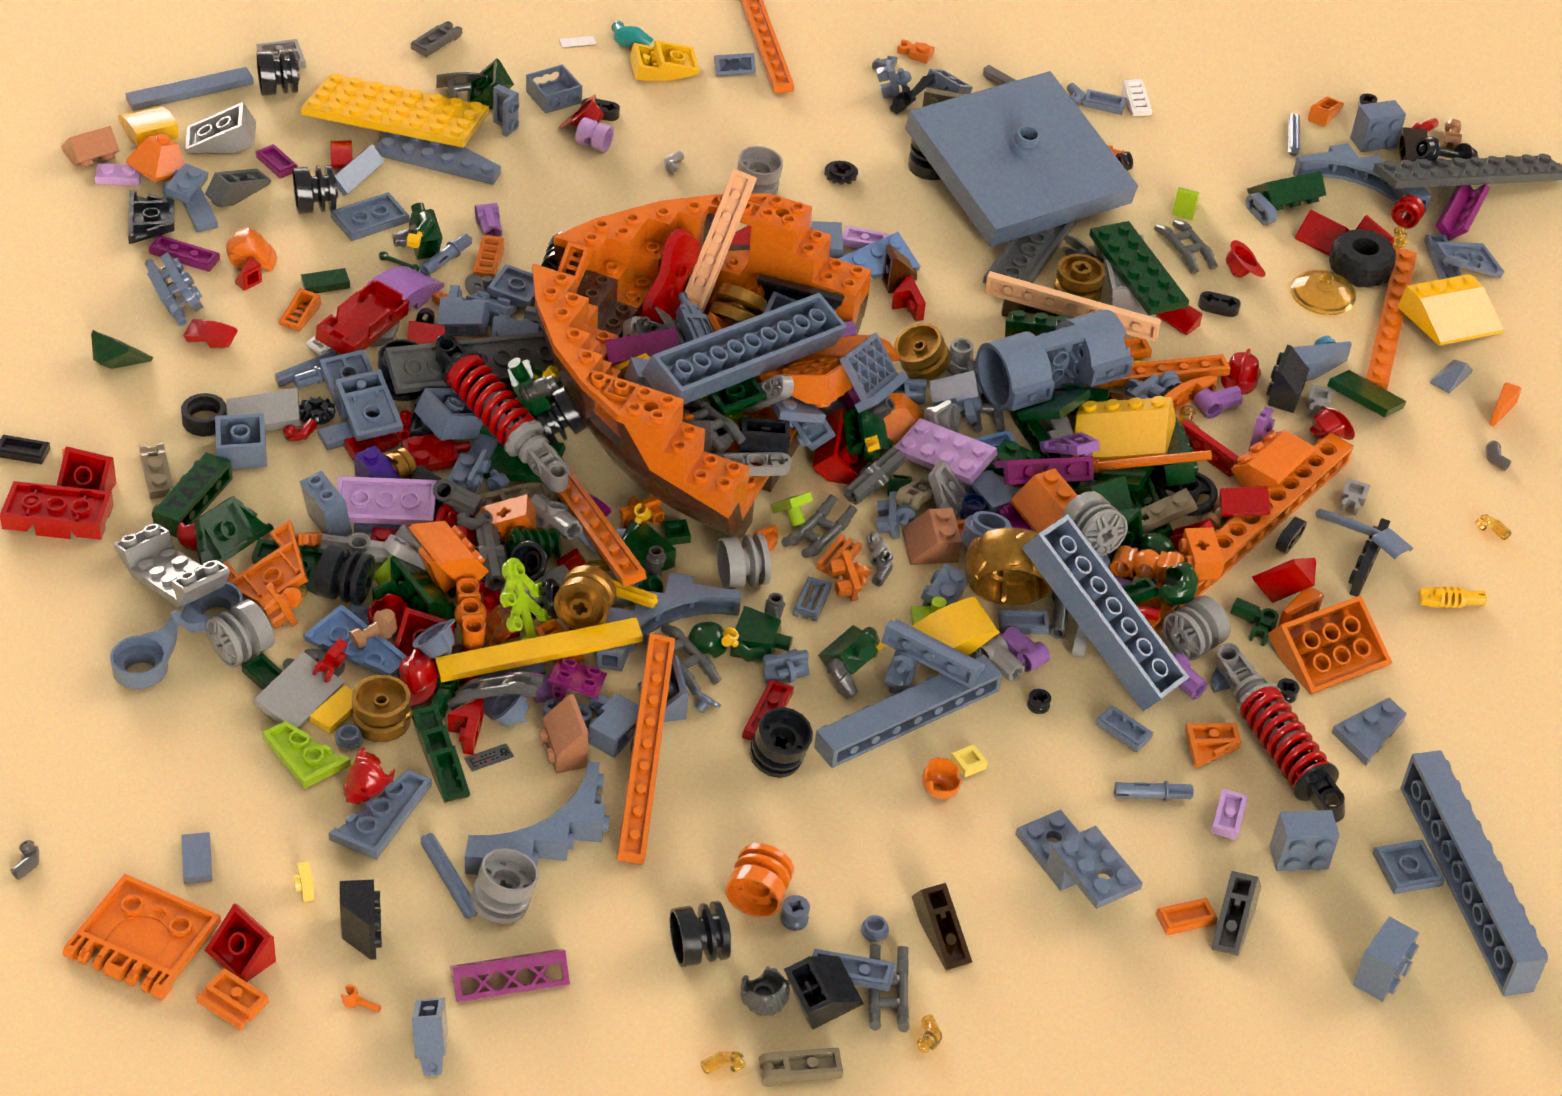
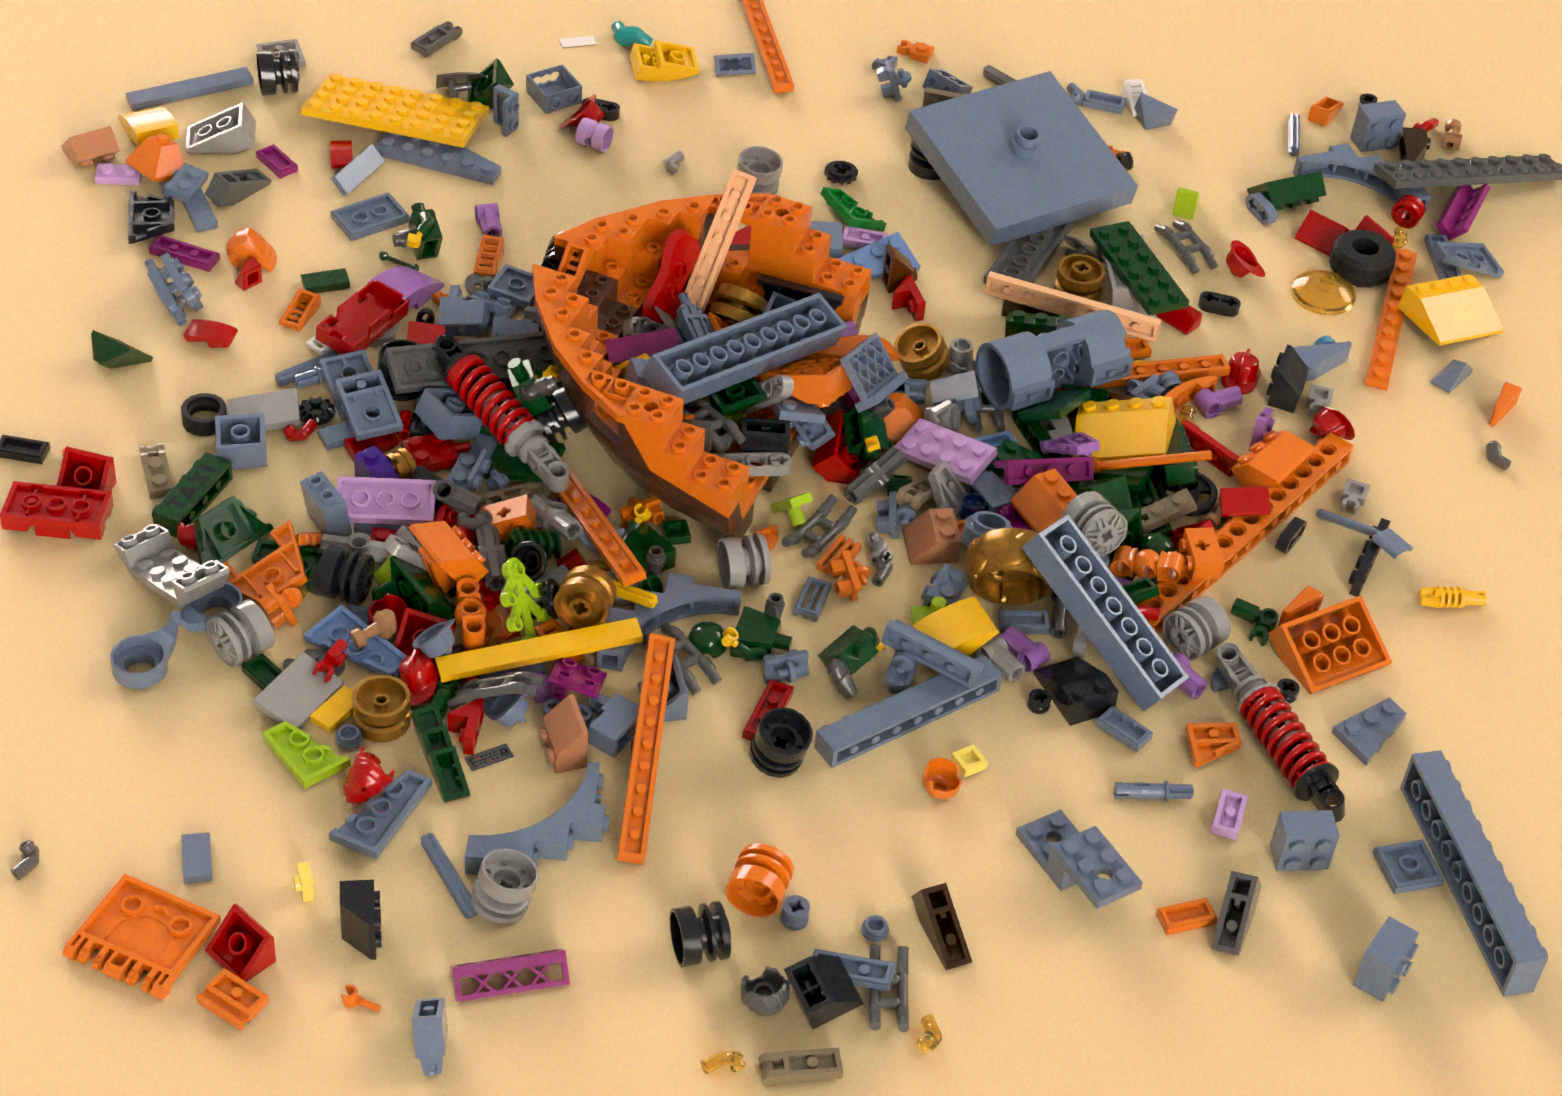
(314, 189): black wheel -> none
(452, 250): sand blue axle -> none
(705, 701): sand blue plant -> none
(847, 209): none -> green wing
(907, 97): black piece -> none
(1077, 689): none -> black slope
(1154, 112): none -> sand blue slope
(1180, 584): dark green hair -> none
(1287, 578): red slope -> none
(1366, 393): dark green tile -> none
(1430, 149): black piece -> none
(1495, 524): clear yellow arm -> none

